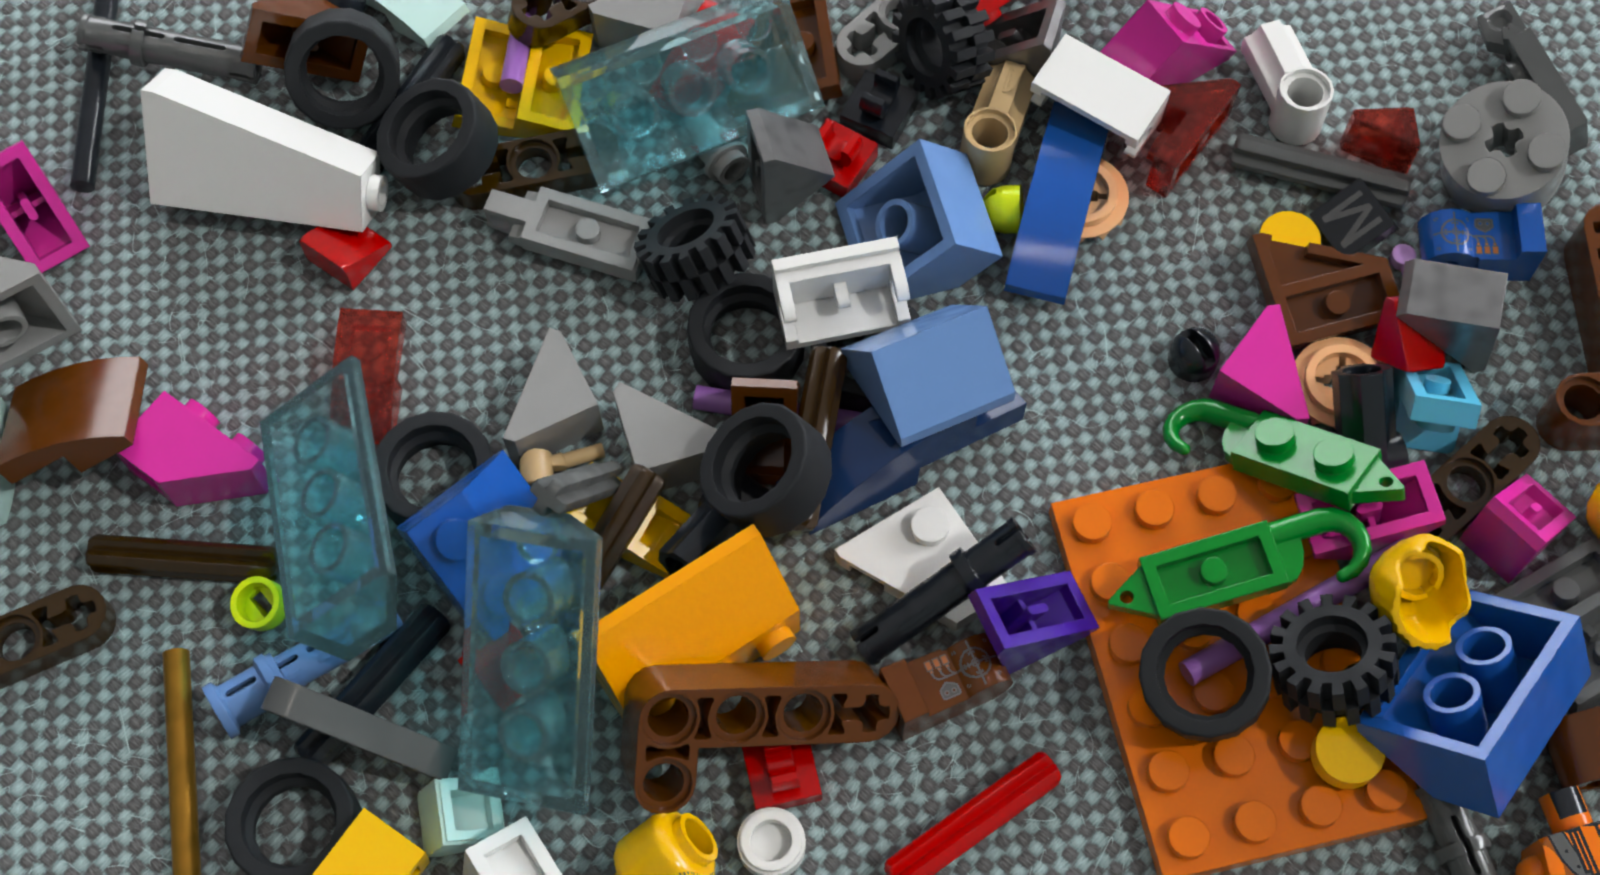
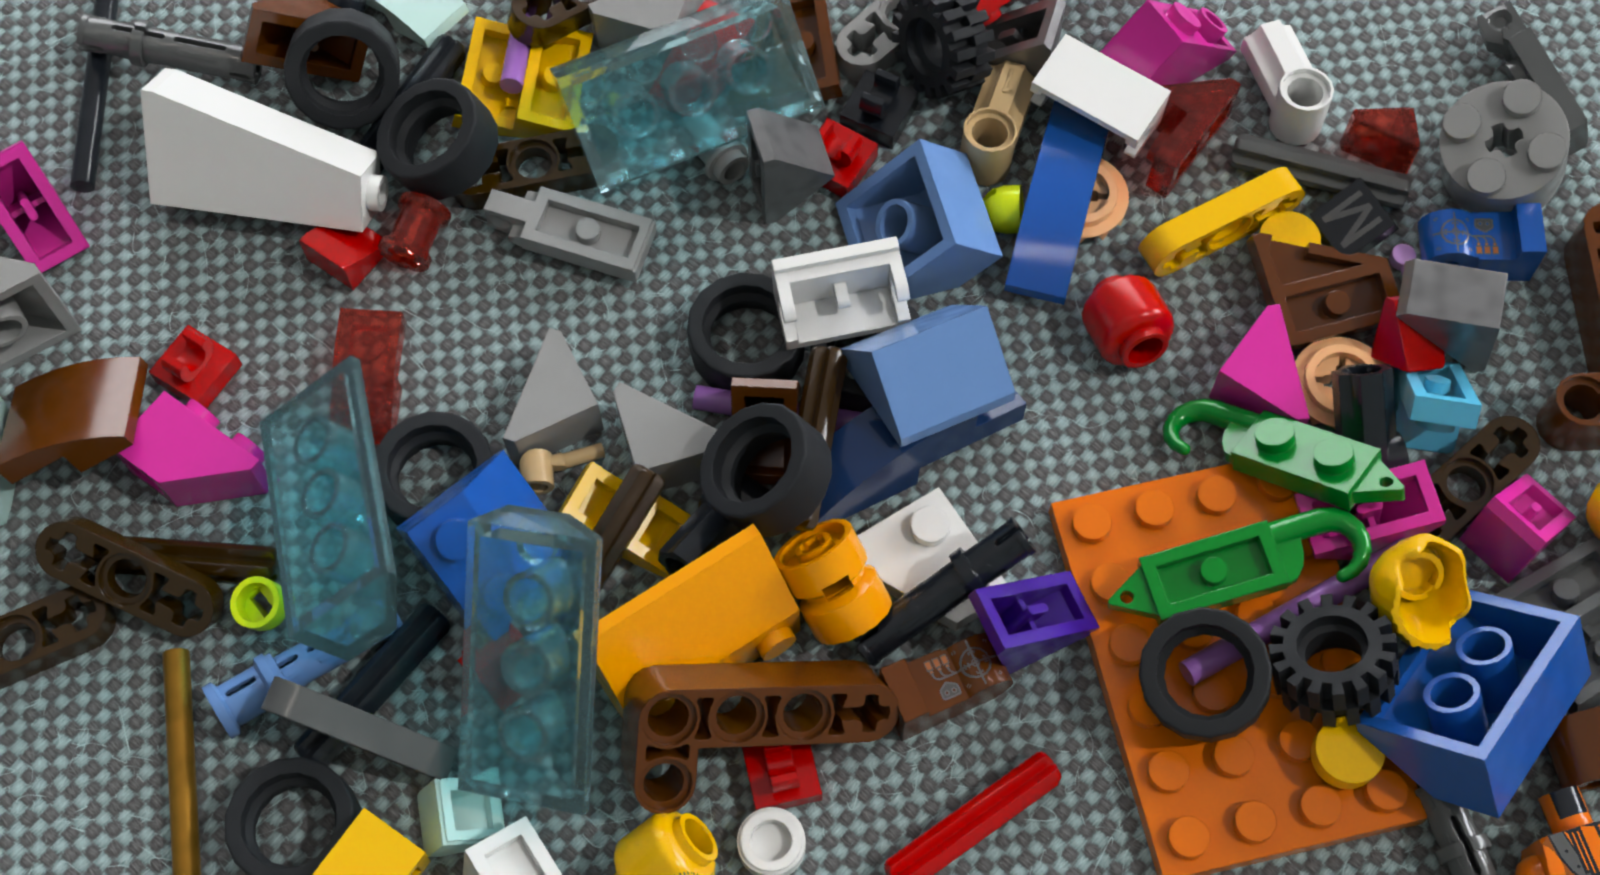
(94, 540): none -> dark brown beam
(195, 367): none -> red tile
(414, 231): none -> clear red bush
(575, 488): dark grey axle -> none
(695, 247): black tyre -> none
(836, 586): none -> light orange wheel
(1128, 320): none -> red head
(1186, 359): black hinge -> none
(1220, 221): none -> yellow beam

